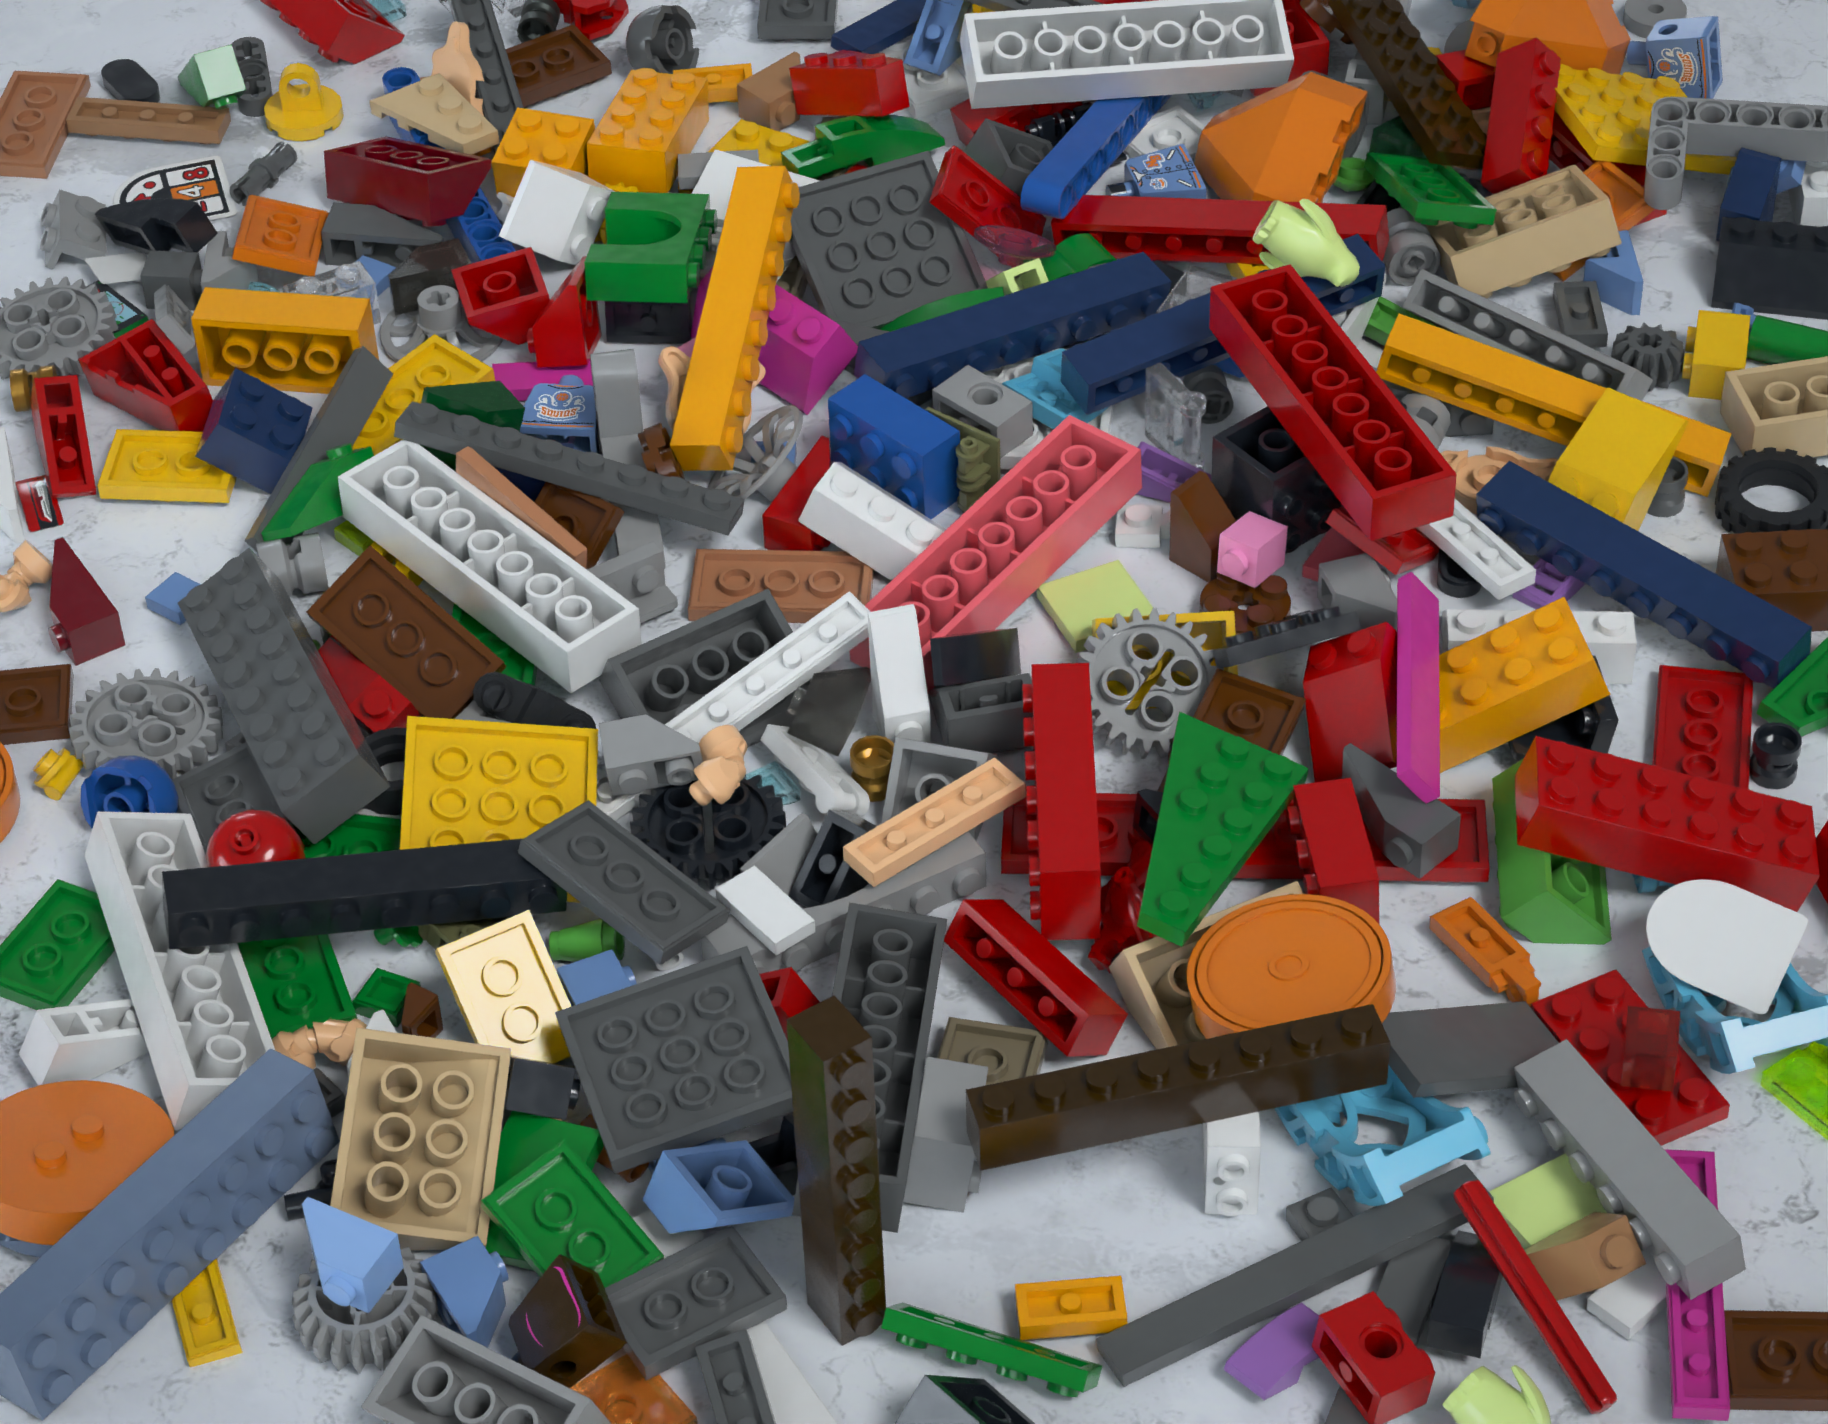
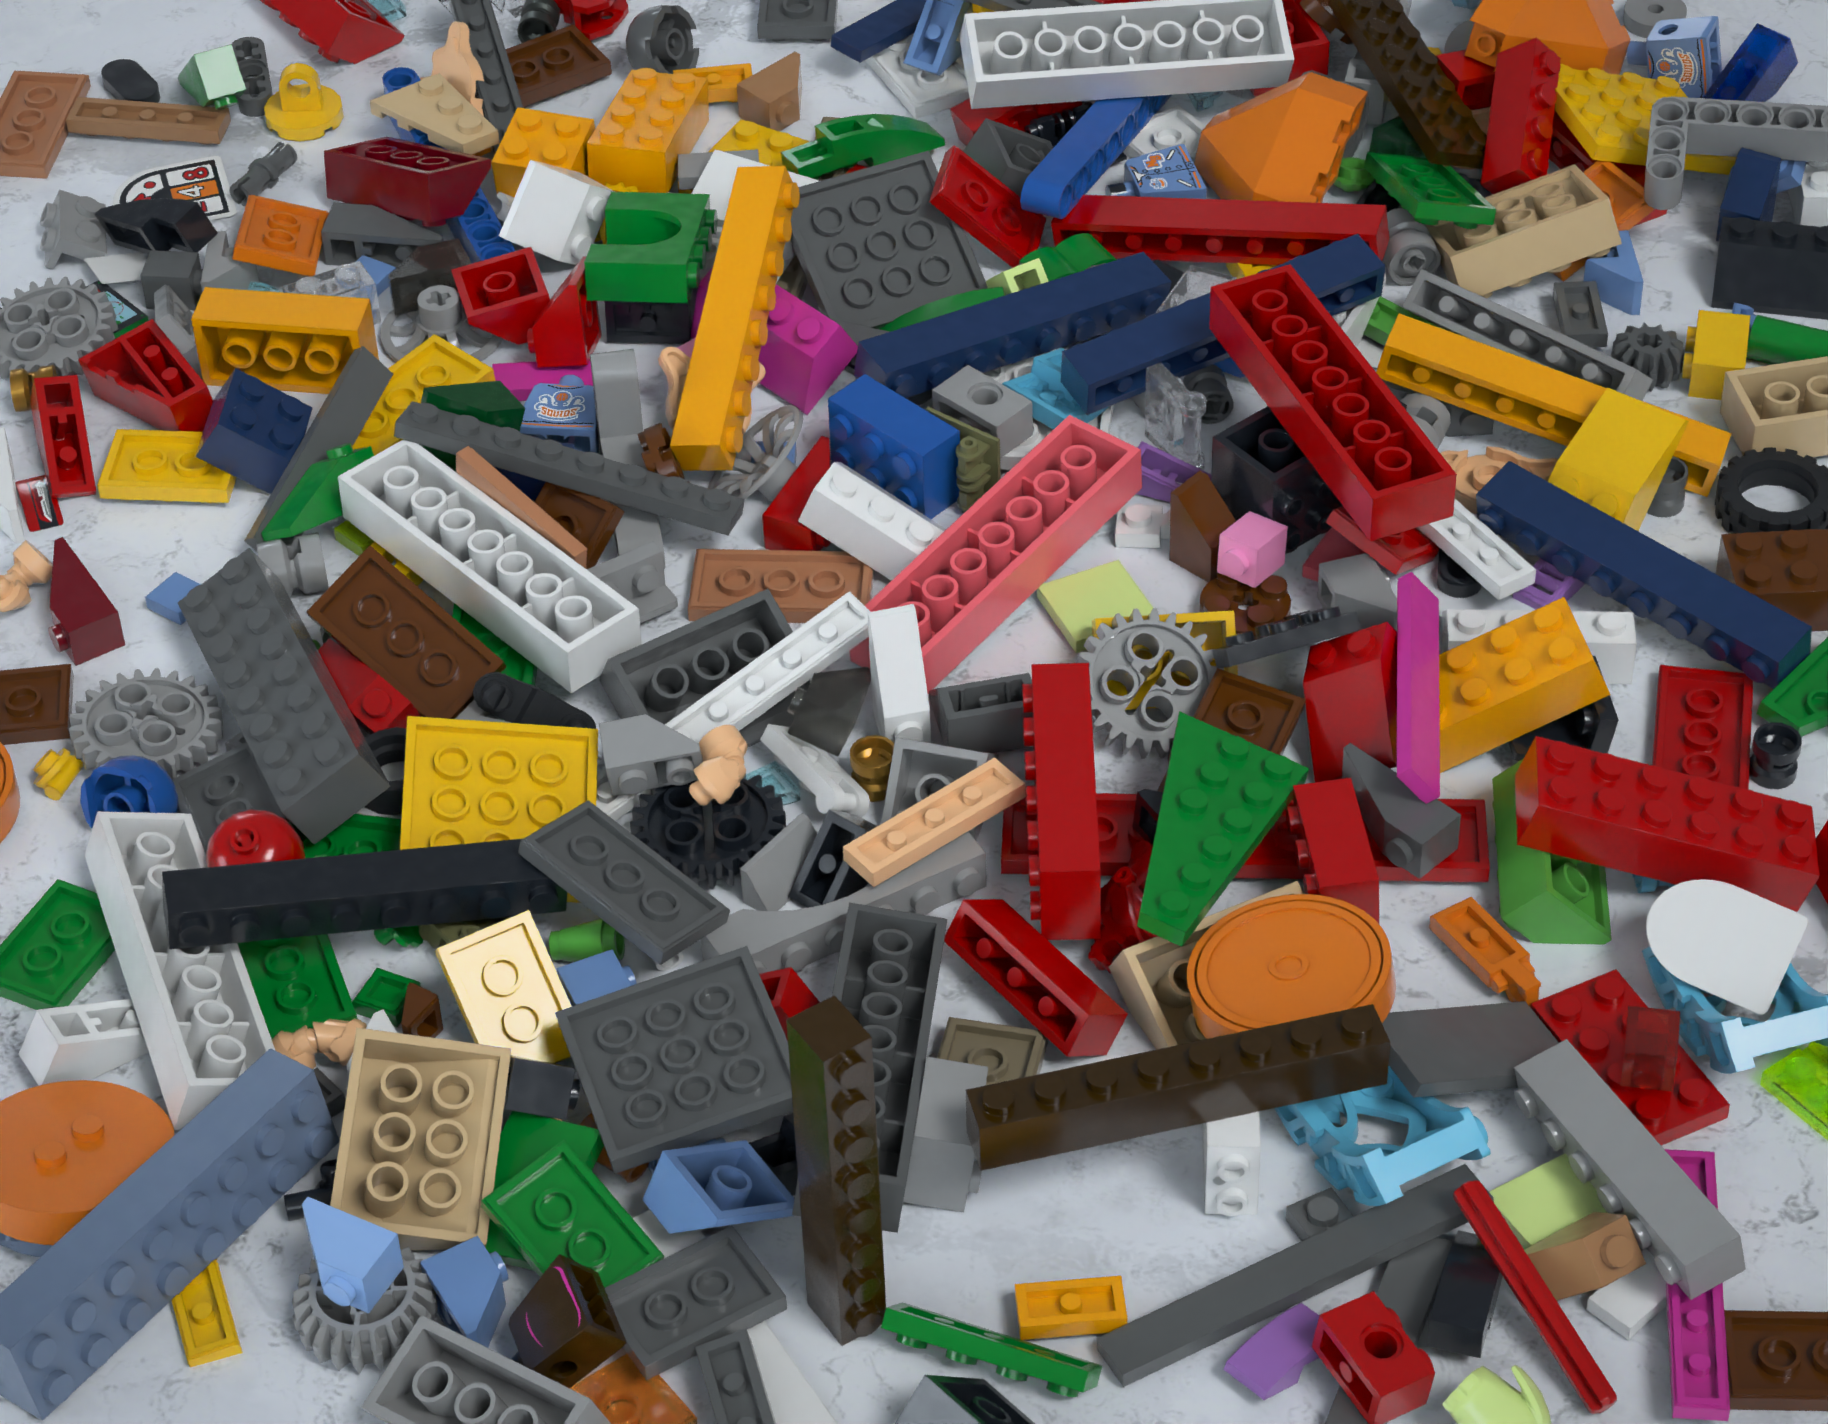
(765, 910): white tile -> none
(849, 84): red wedge -> none
(975, 656): black slope -> none
(1014, 244): clear pink dish -> none
(1306, 242): yellowish green animal -> none
(1756, 68): none -> clear blue slope

